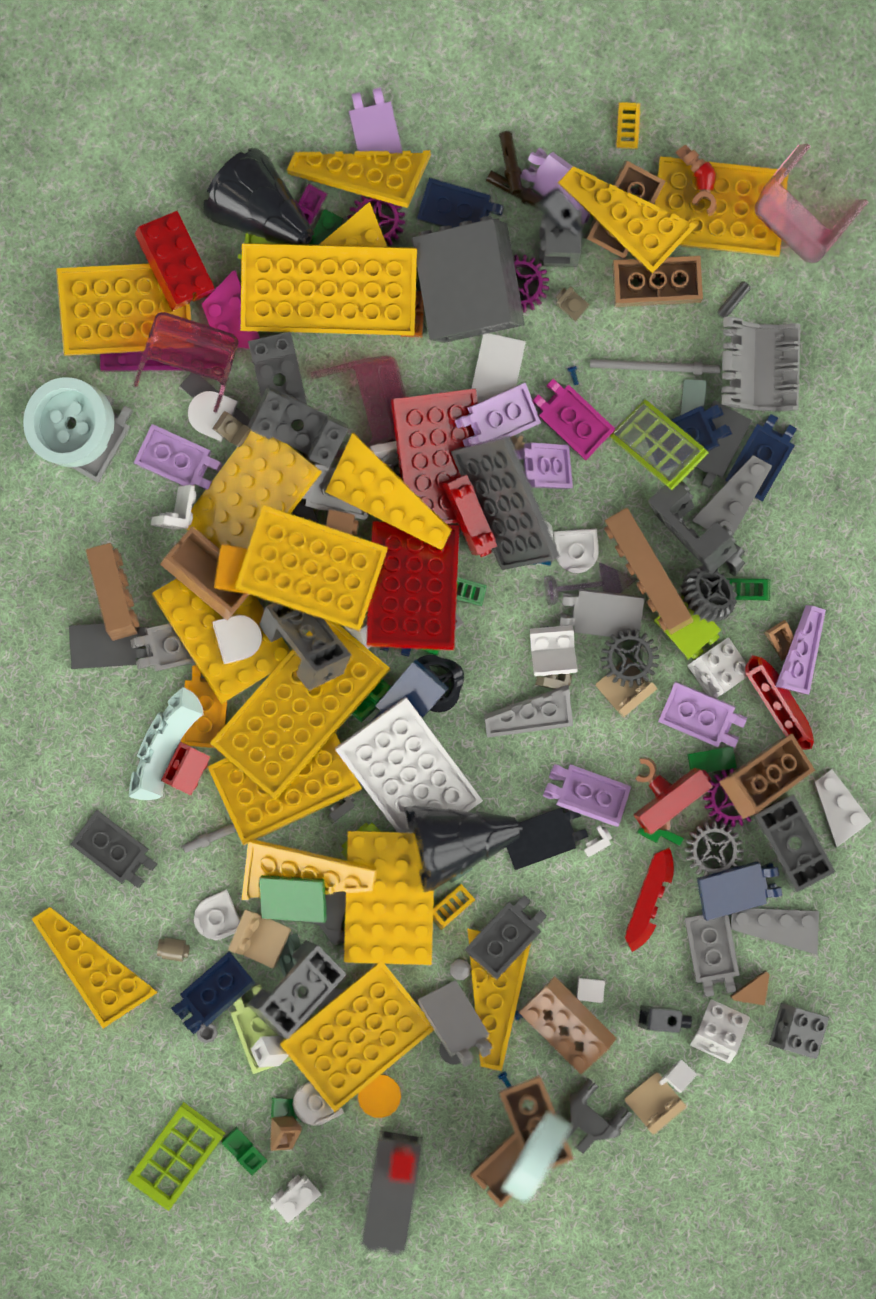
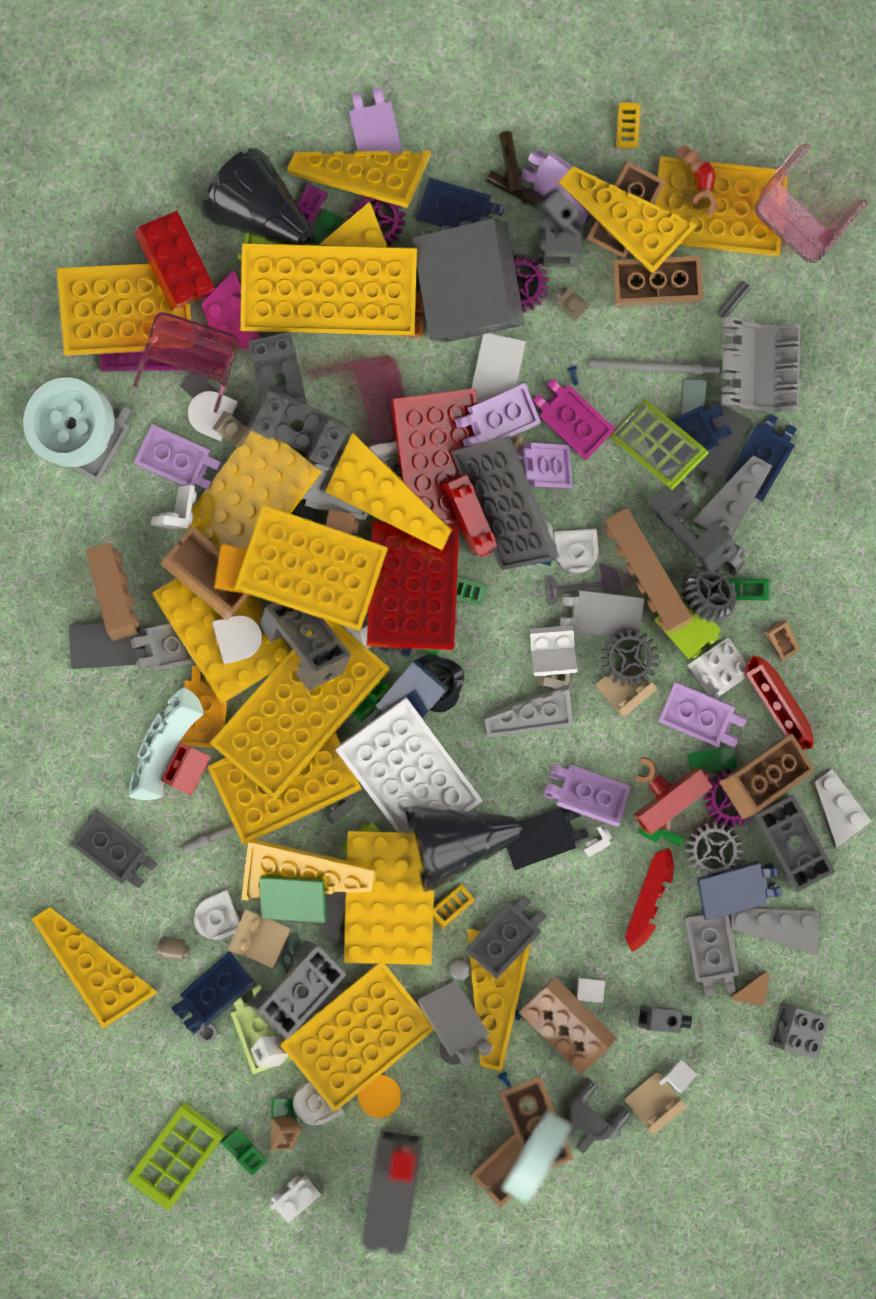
(720, 1031): white bracket -> none
(802, 655): lavender wing -> none

